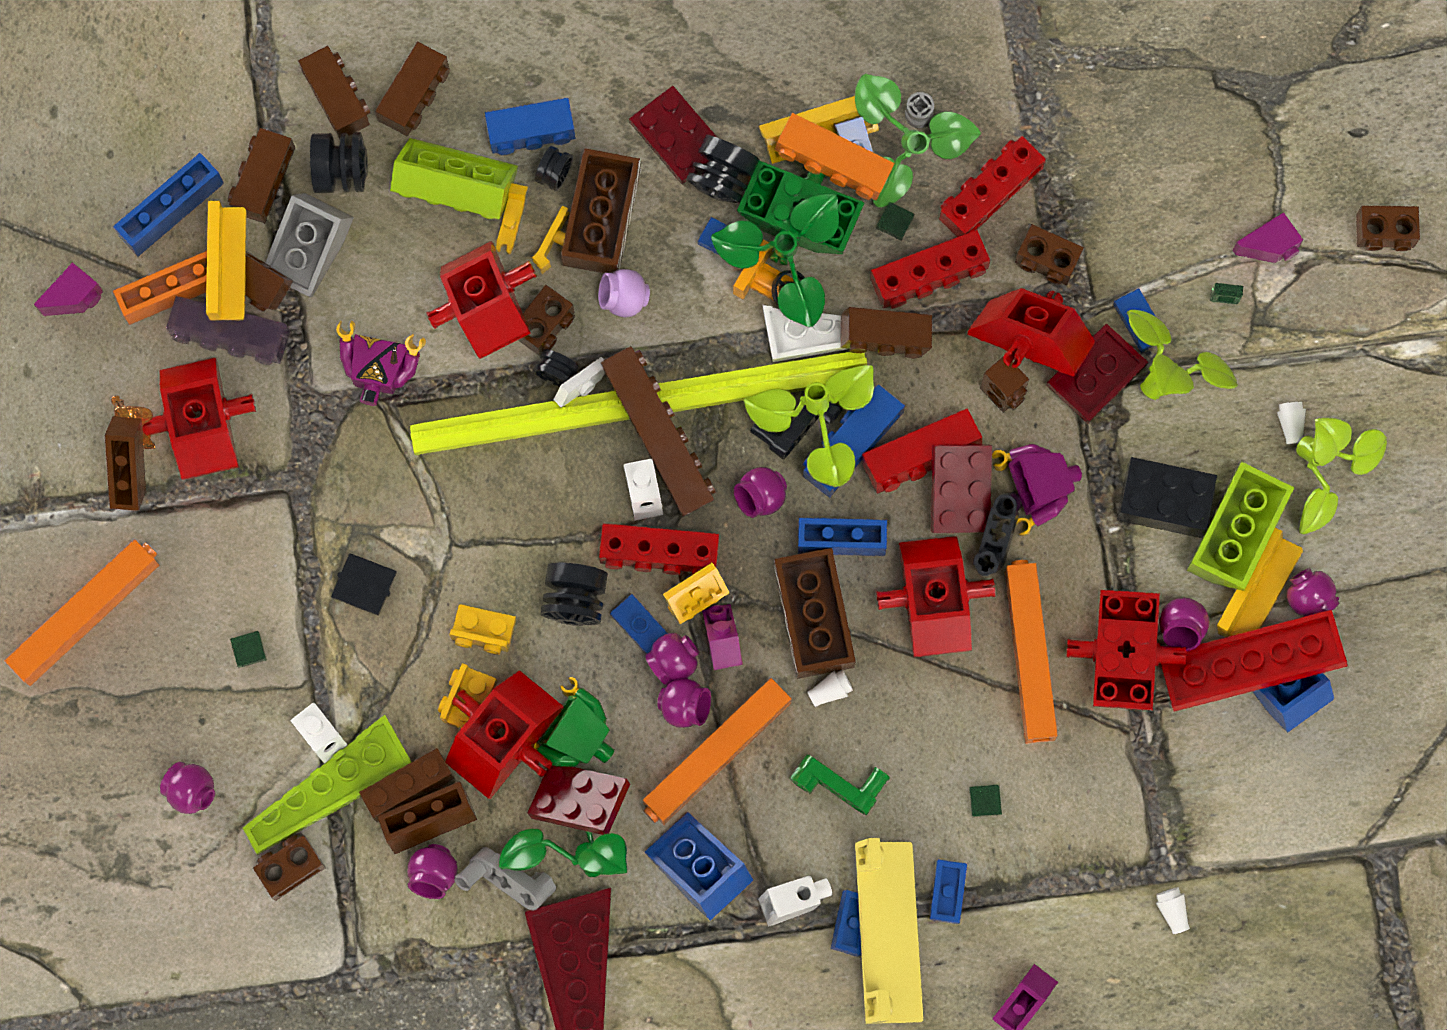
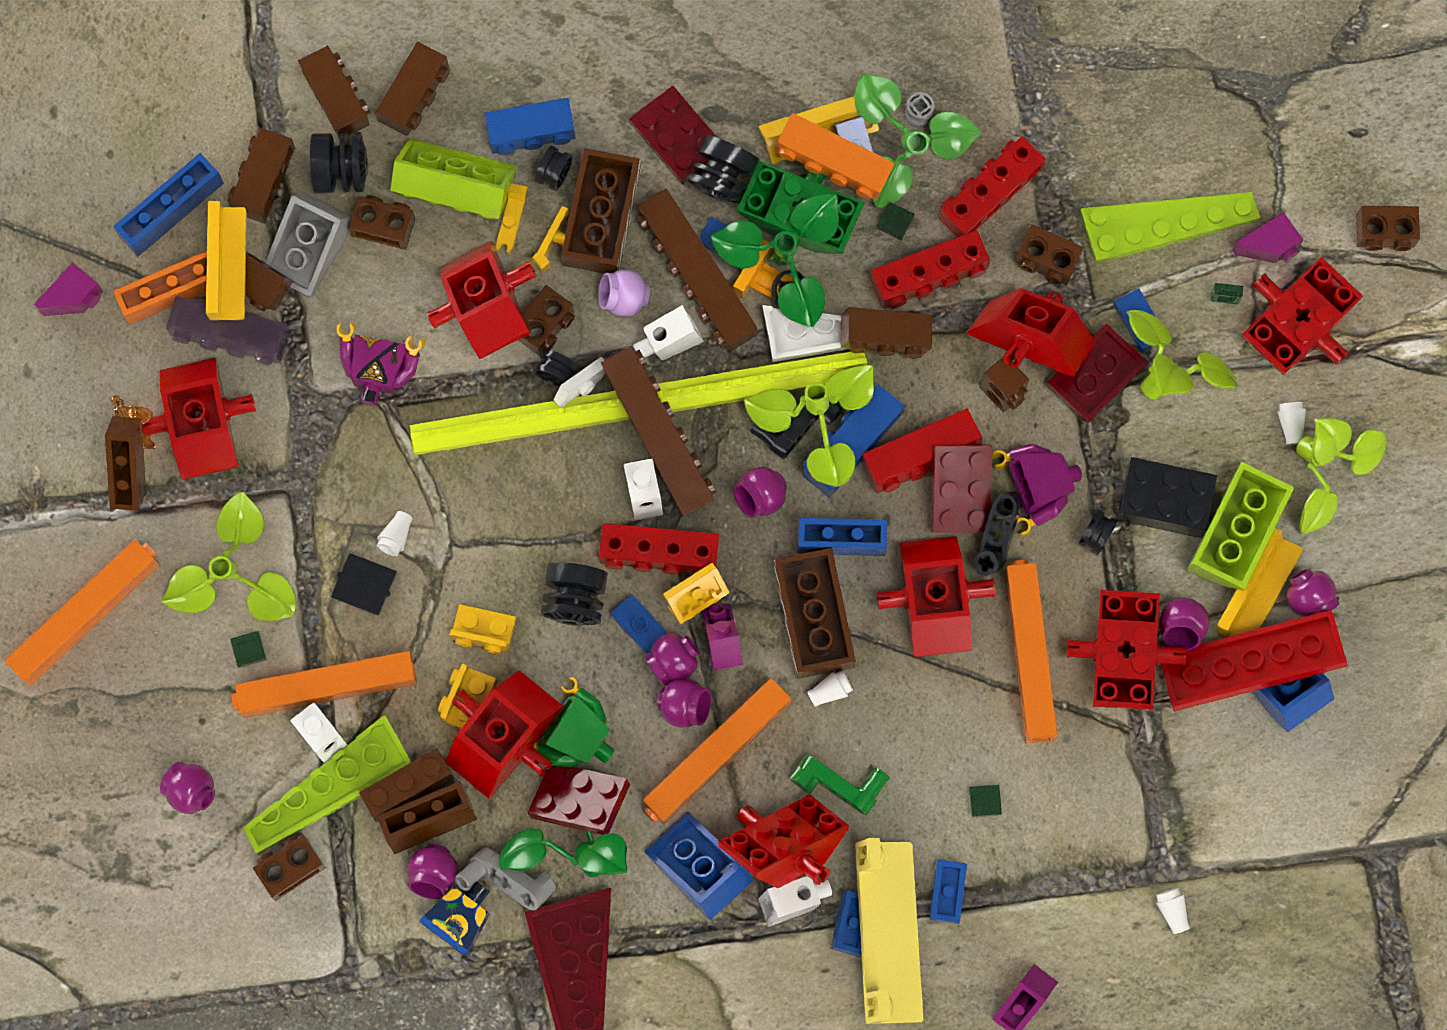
(192, 590): none -> lime plant
(324, 684): none -> orange brick
(379, 228): none -> reddish brown brick
(394, 536): none -> white cone
(458, 918): none -> torso
(679, 331): none -> white torso
(696, 270): none -> reddish brown brick
(786, 842): none -> red slope
(1098, 532): none -> black wheel
(1144, 226): none -> lime wing
(1320, 299): none -> red slope

